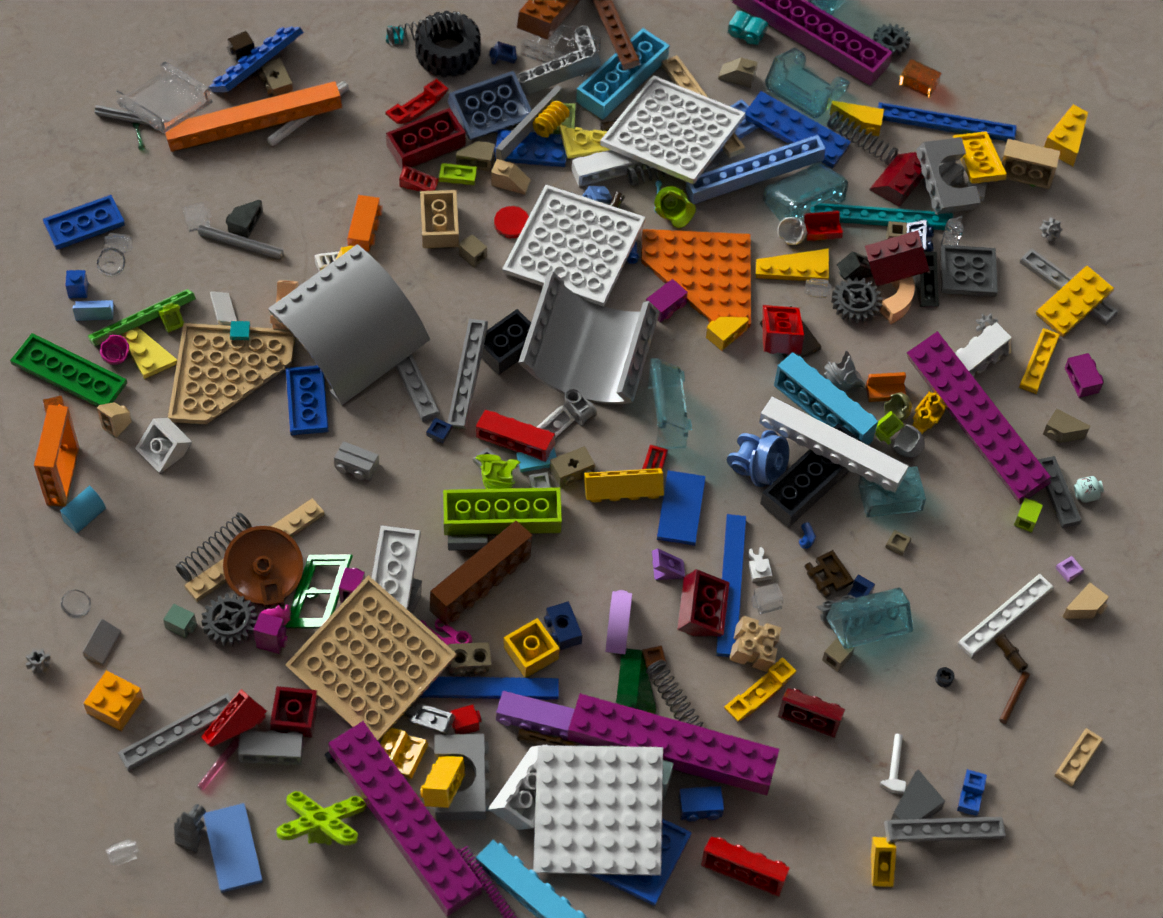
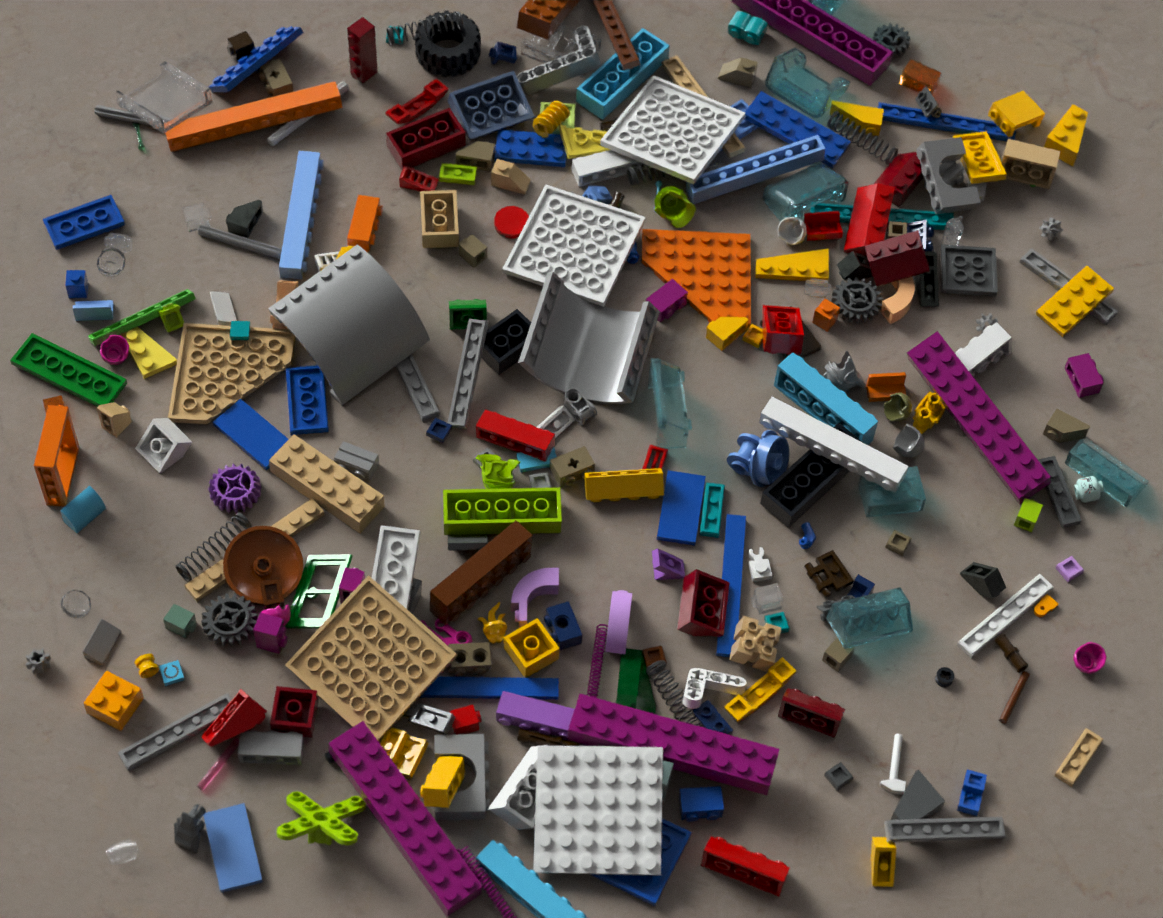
(146, 665): none -> yellow wheel
(171, 673): none -> medium azure tile
(236, 494): none -> medium lavender gear
(250, 432): none -> blue tile
(300, 214): none -> light blue brick
(327, 483): none -> tan brick
(362, 50): none -> dark red brick
(462, 310): none -> green slope
(494, 629): none -> yellow piece
(526, 125): light grey tile -> none
(530, 586): none -> lavender arch
(597, 680): none -> magenta piece
(708, 680): none -> white beam
(711, 718): none -> dark blue bracket
(712, 510): none -> teal tile
(753, 336): none -> yellow tile
(779, 620): none -> teal tile
(826, 315): none -> orange brick
(838, 776): none -> dark grey tile
(869, 217): none -> red slope
(888, 427): lime bracket -> none
(928, 103): none -> dark grey hinge
(984, 579): none -> pearl dark grey slope
(1015, 112): none -> yellow panel
(1039, 361): yellow tile -> none
(1047, 604): none -> light orange piece
(1087, 604): tan slope -> none
(1089, 657): none -> dark pink hair
(1117, 478): none -> clear light blue slope

